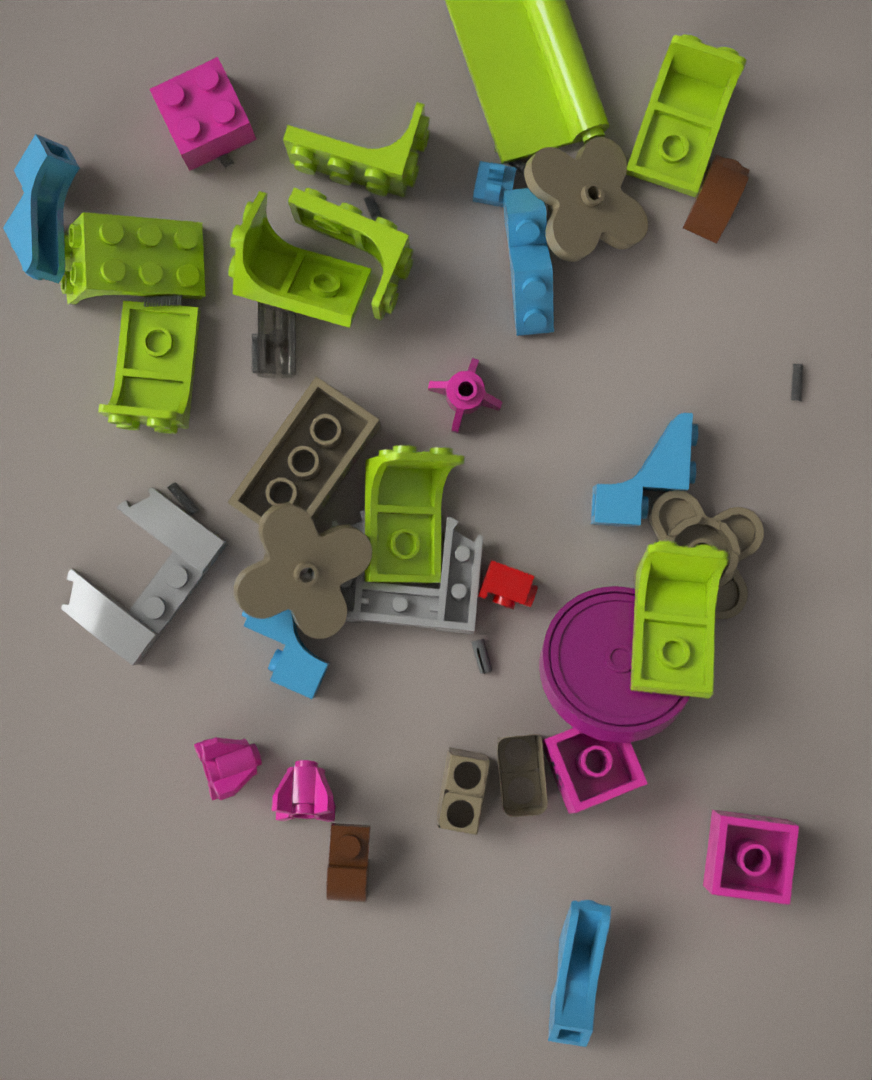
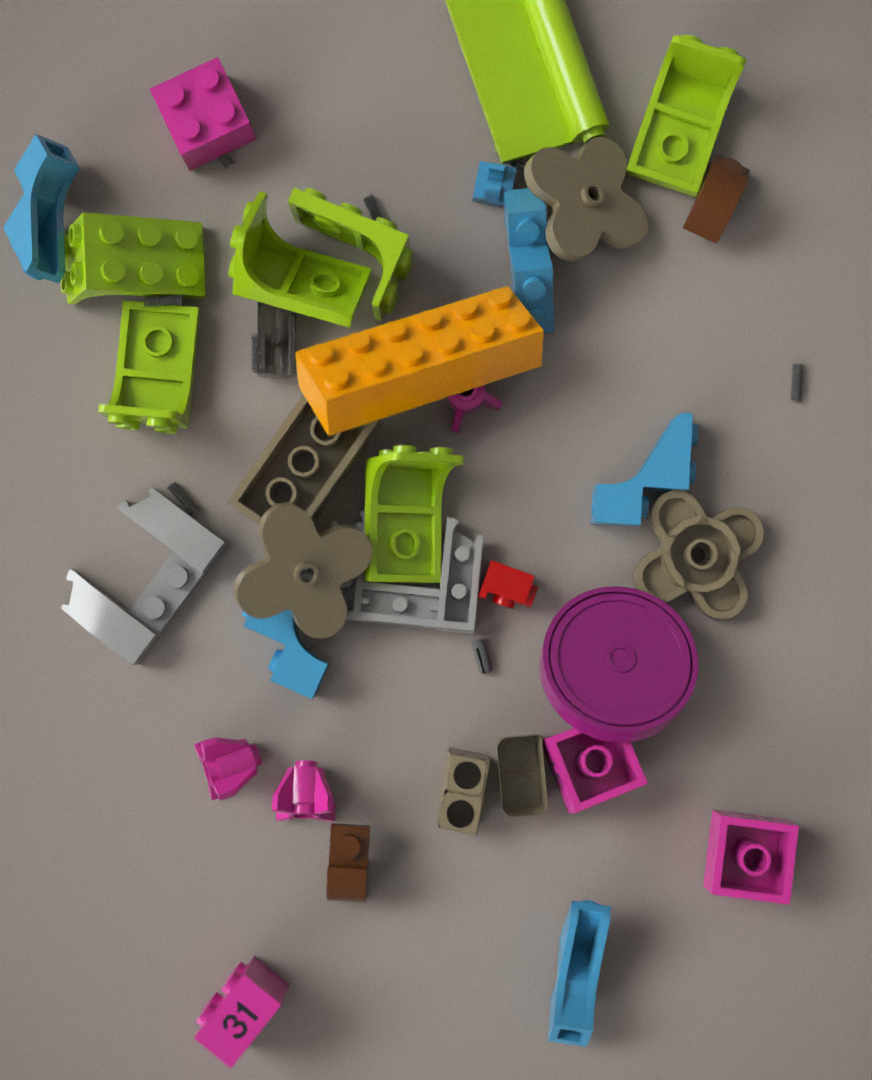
(237, 1017): none -> dark pink brick
(378, 169): lime bracket -> none
(419, 359): none -> light orange brick
(676, 619): lime bracket -> none

